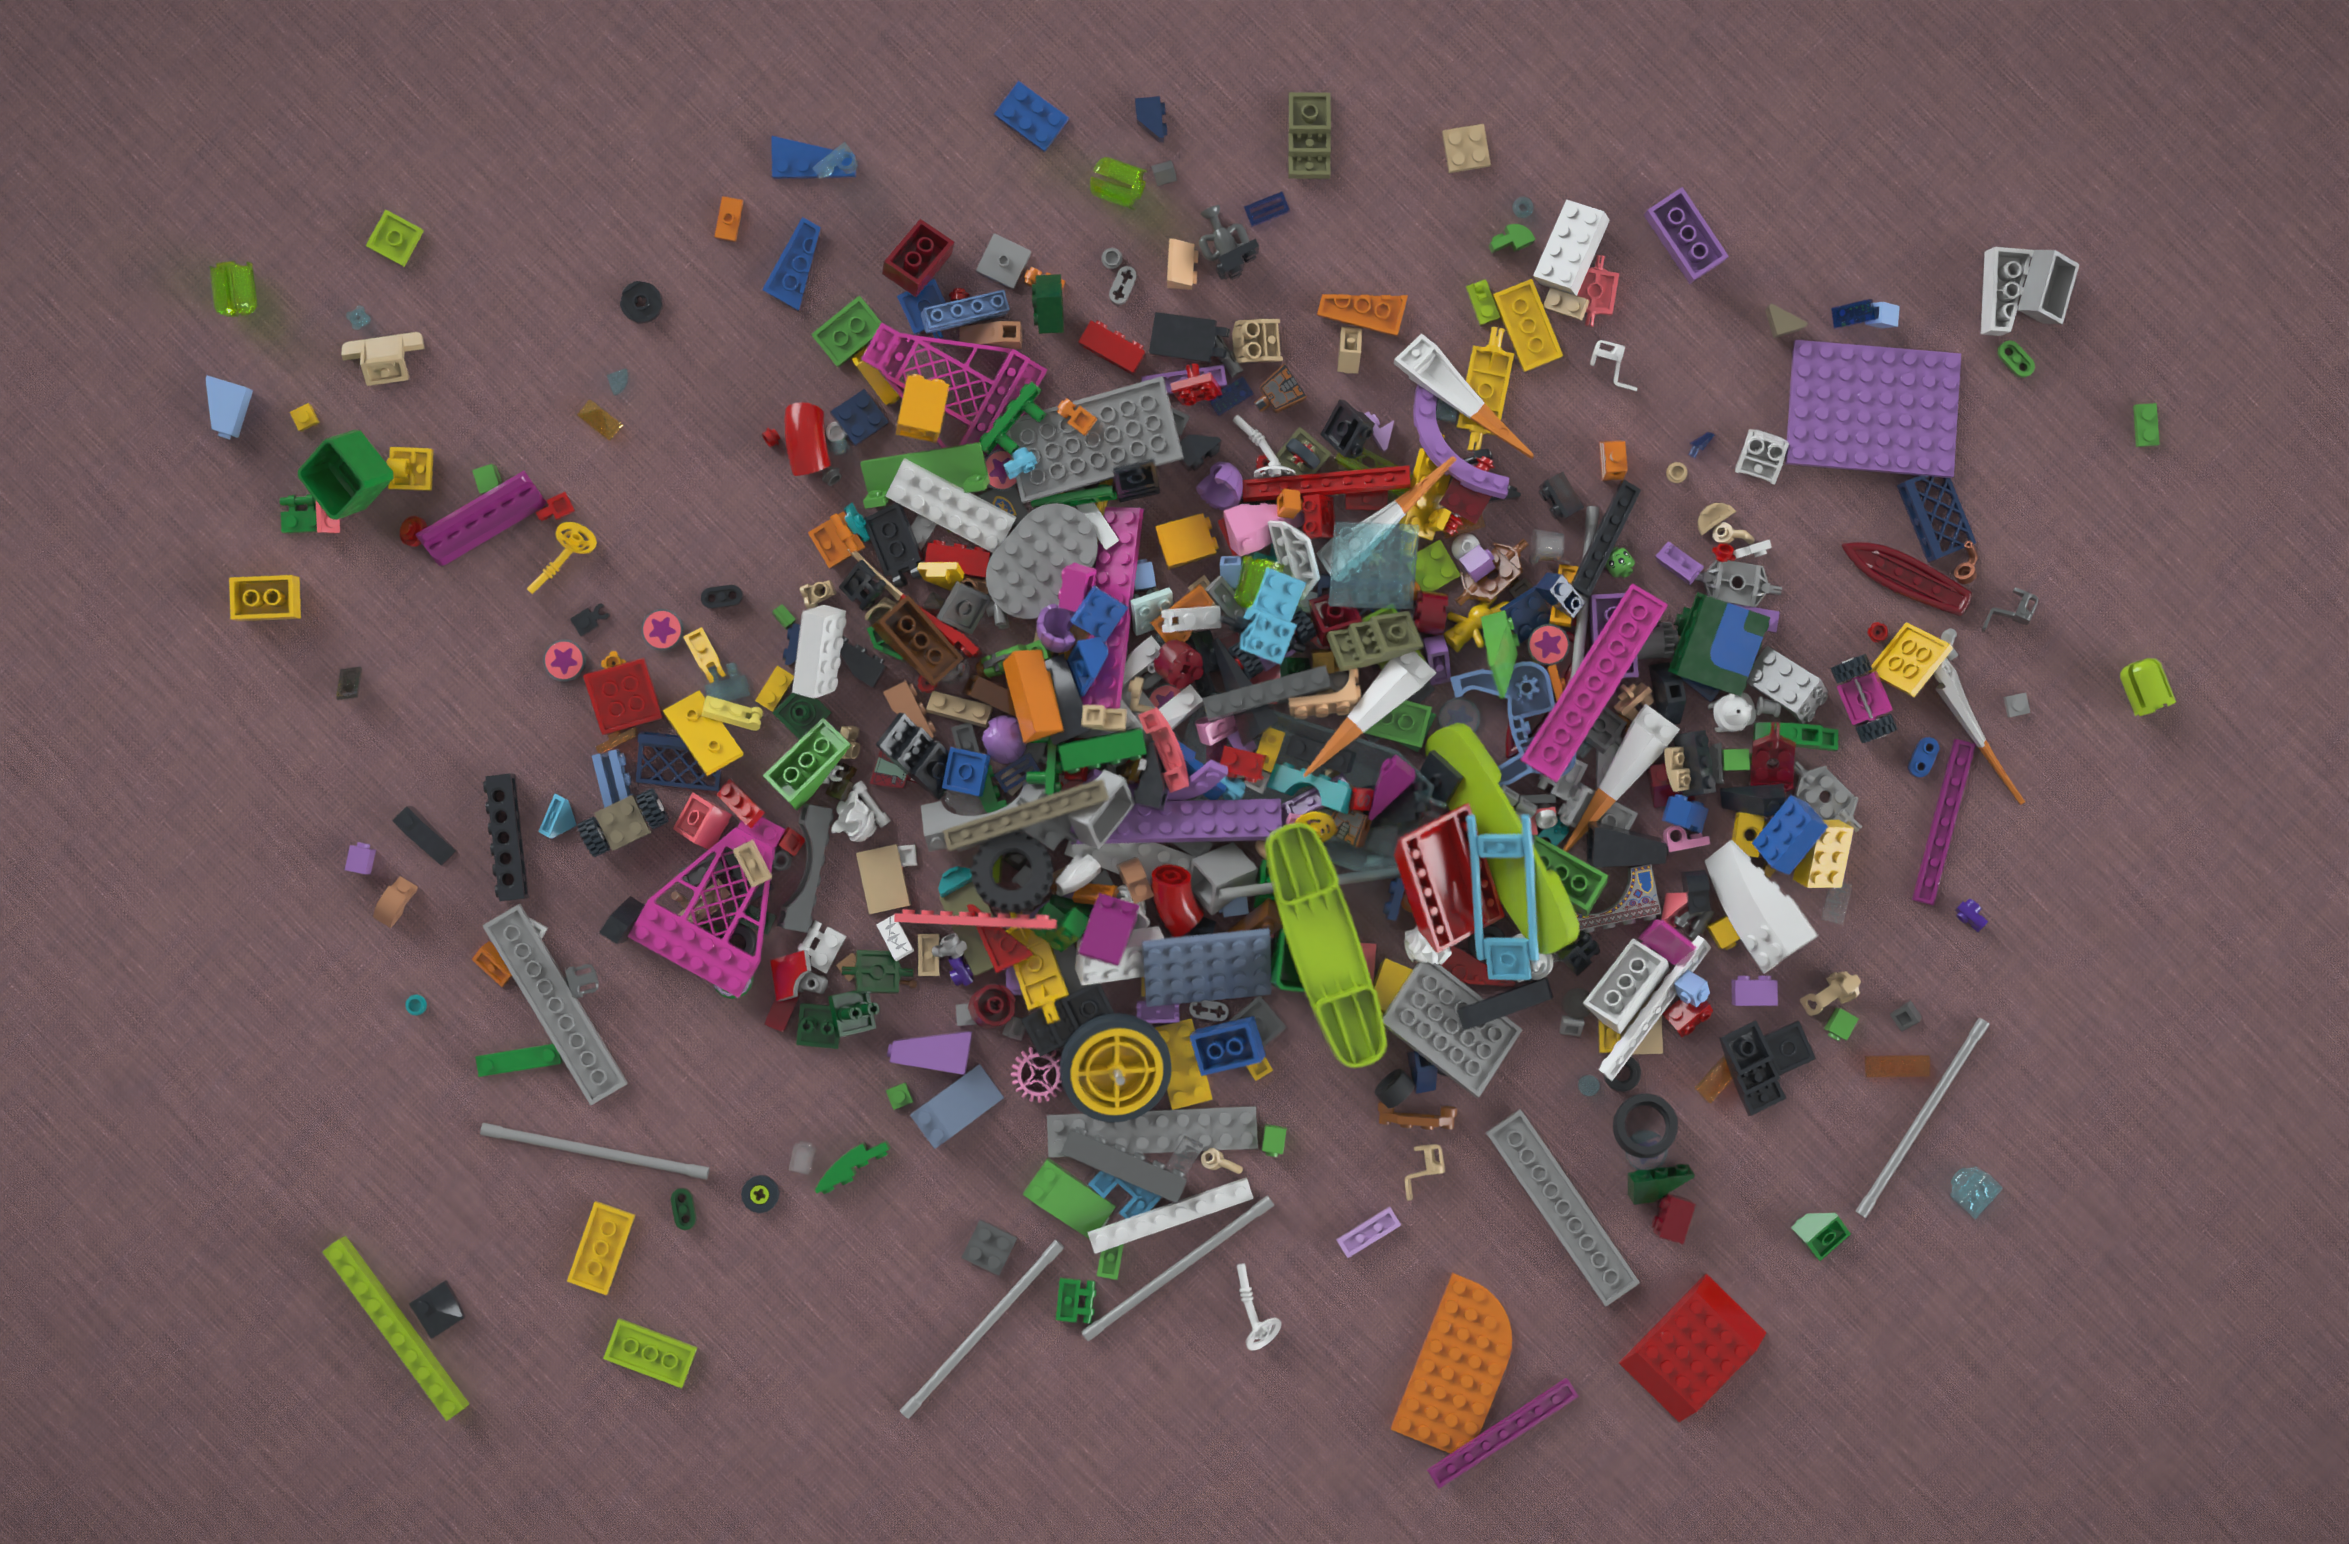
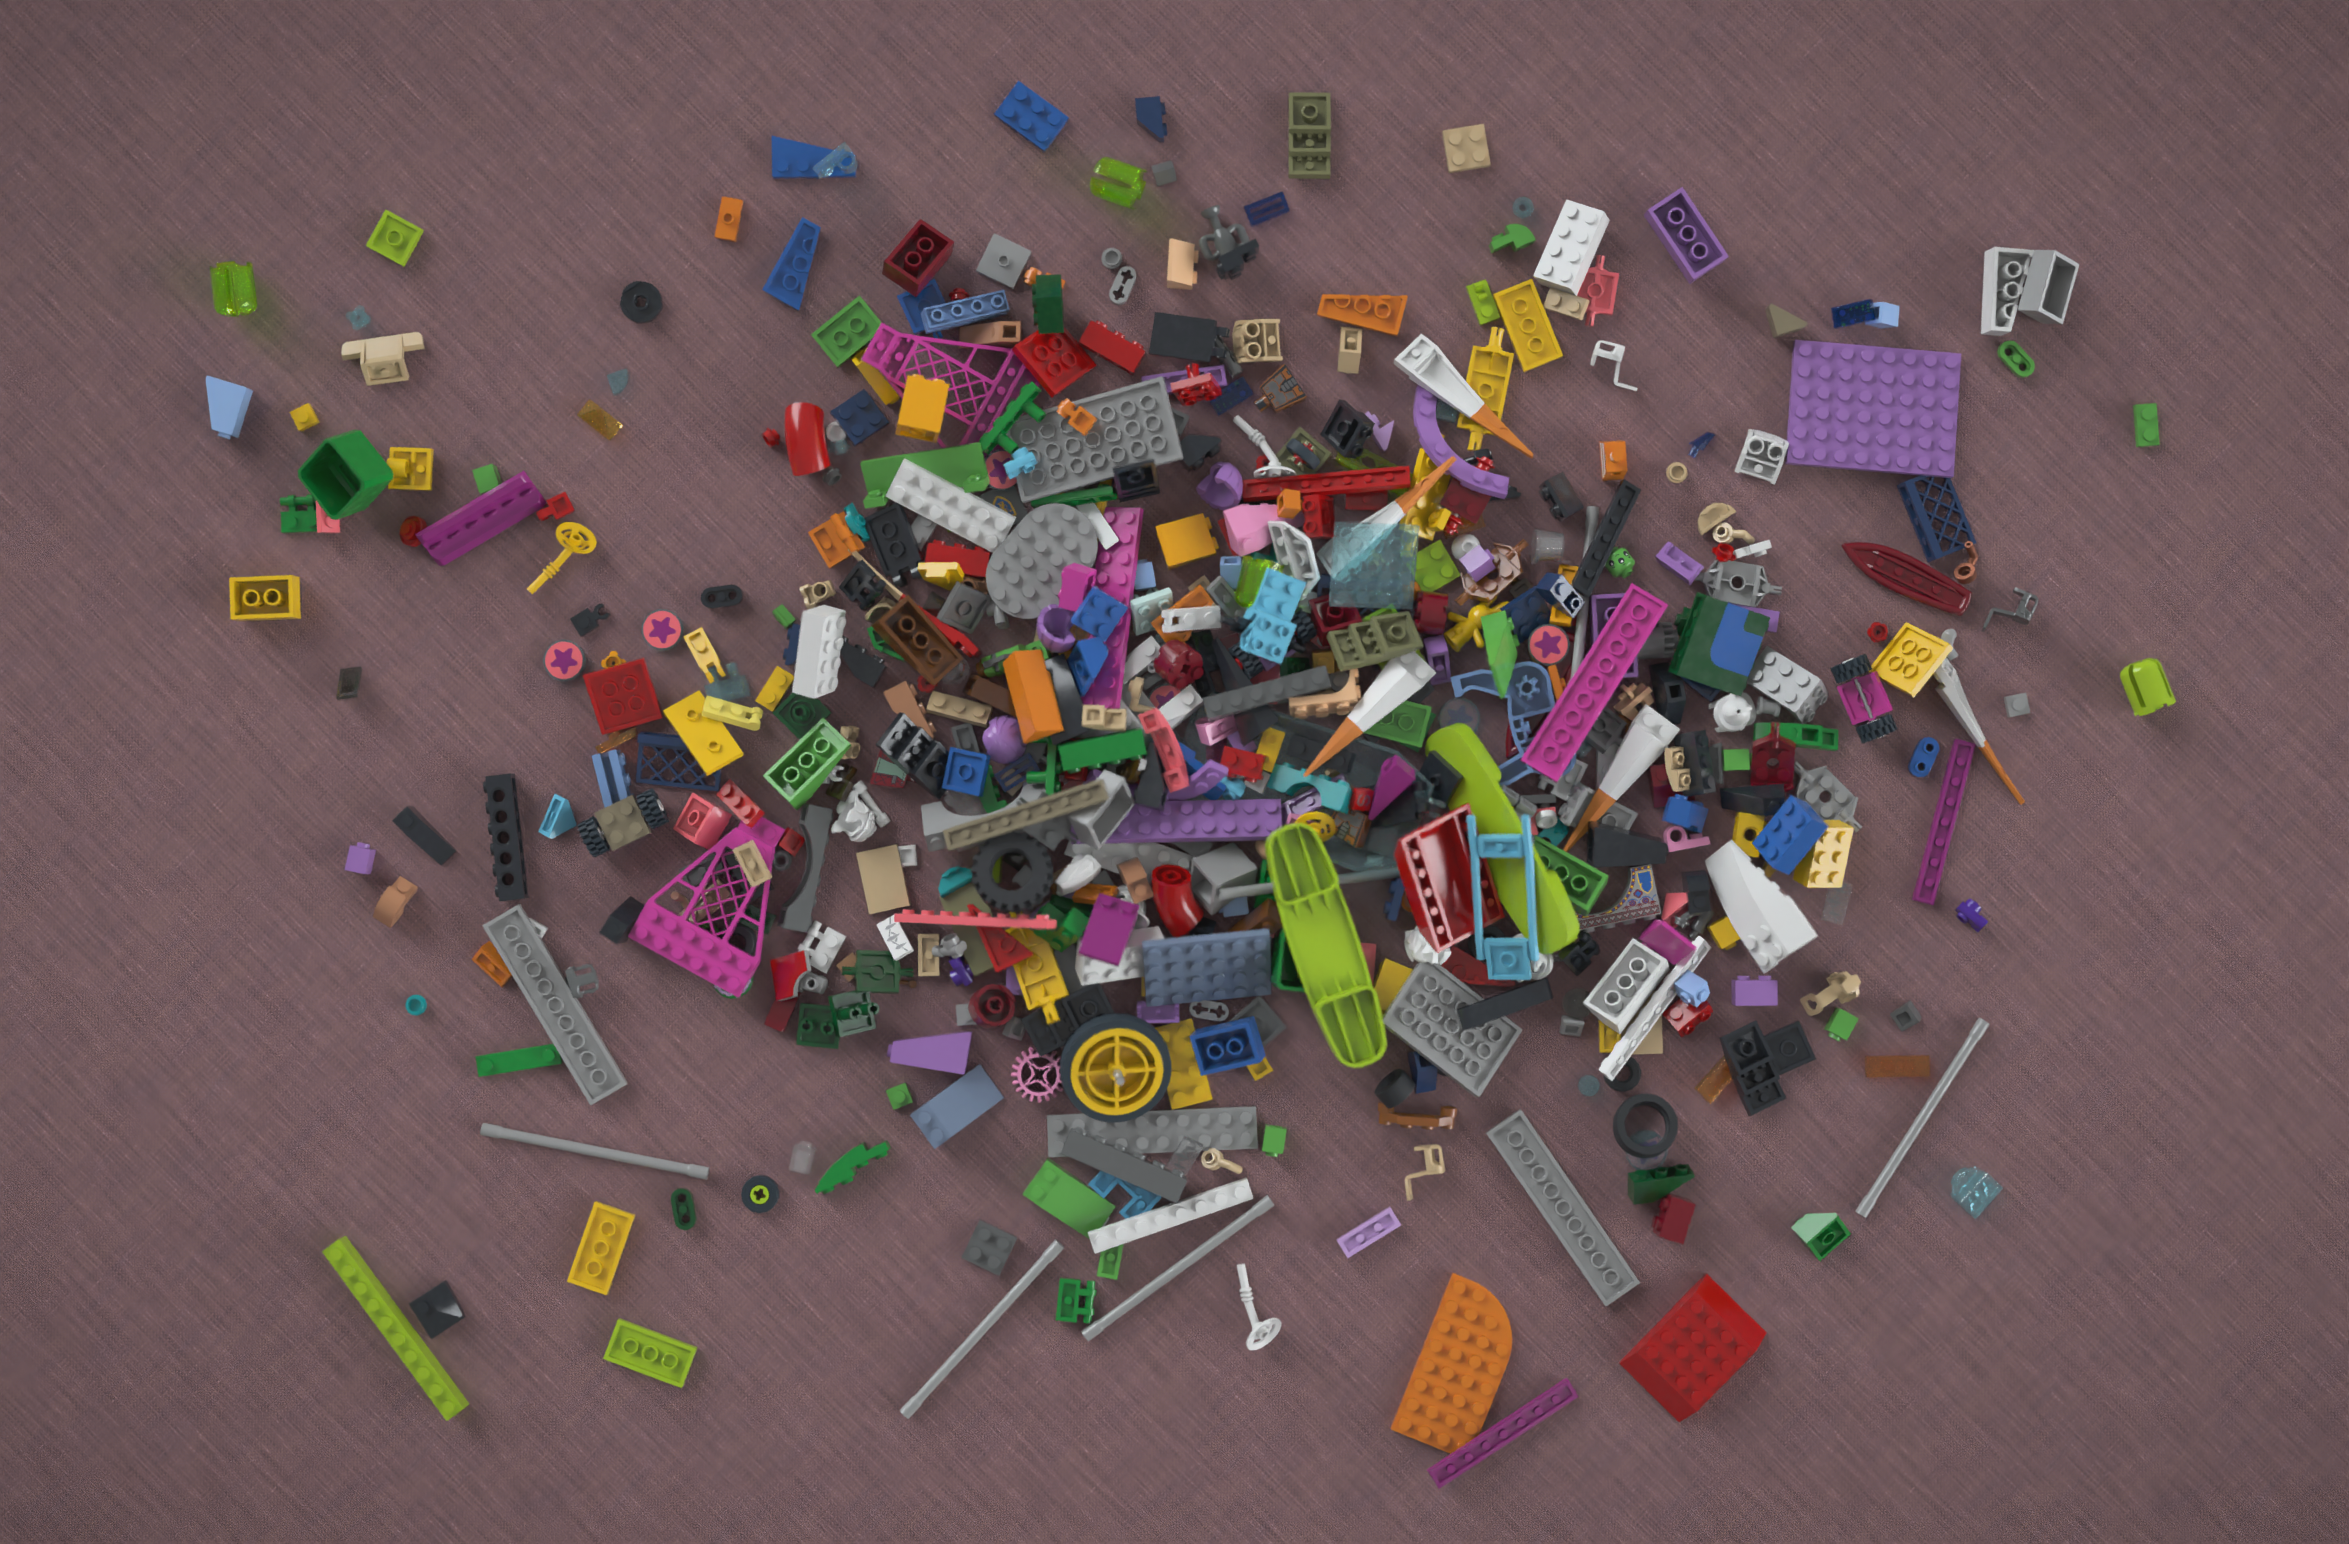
(1054, 359): none -> red plate

